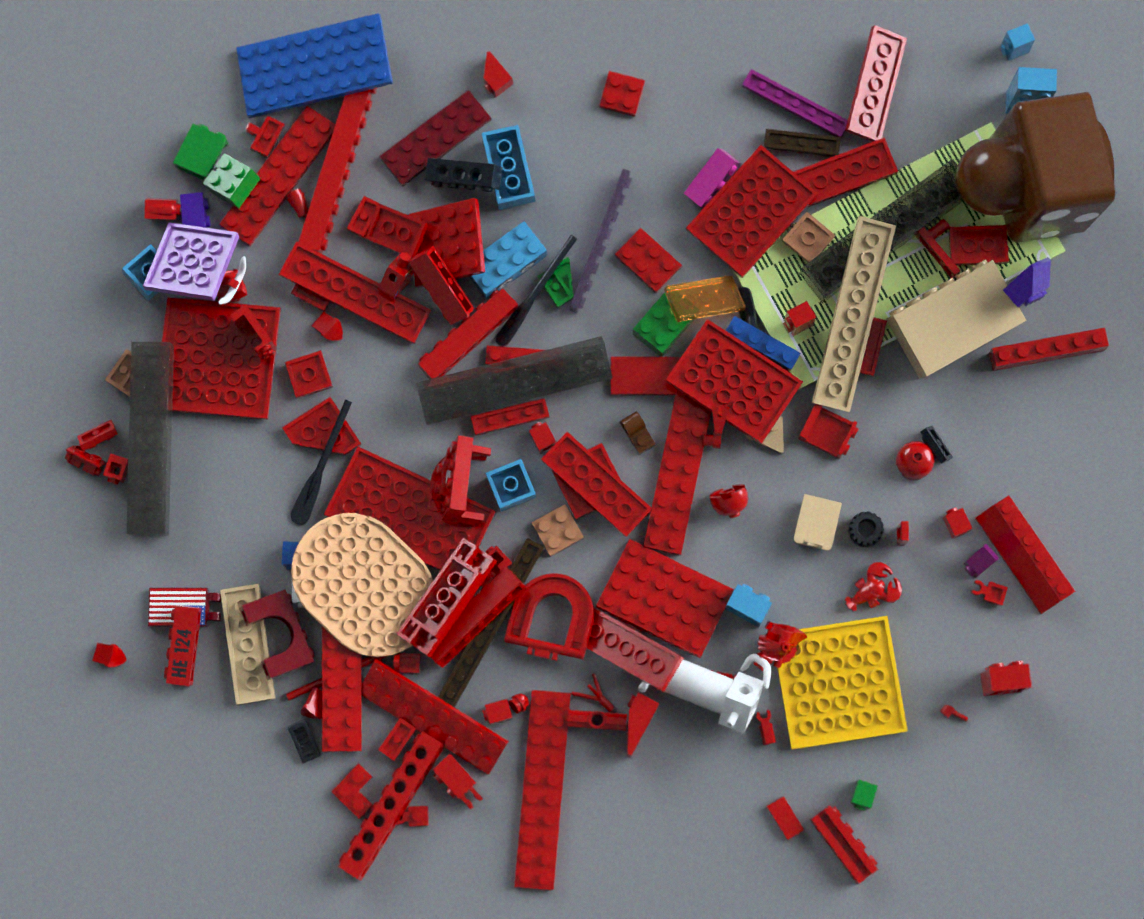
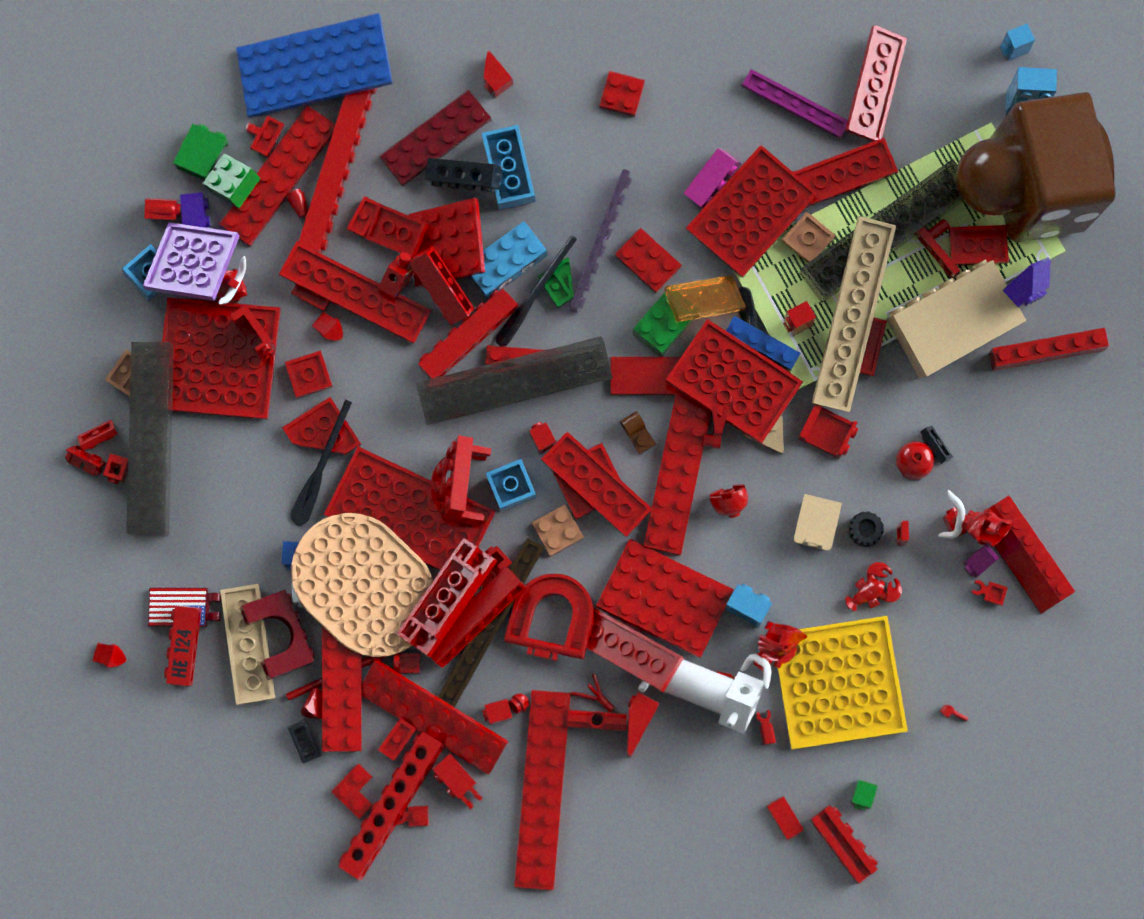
(510, 416): red plate -> none
(802, 142): dark brown plate -> none
(982, 526): none -> red helmet
(1006, 679): red brick -> none

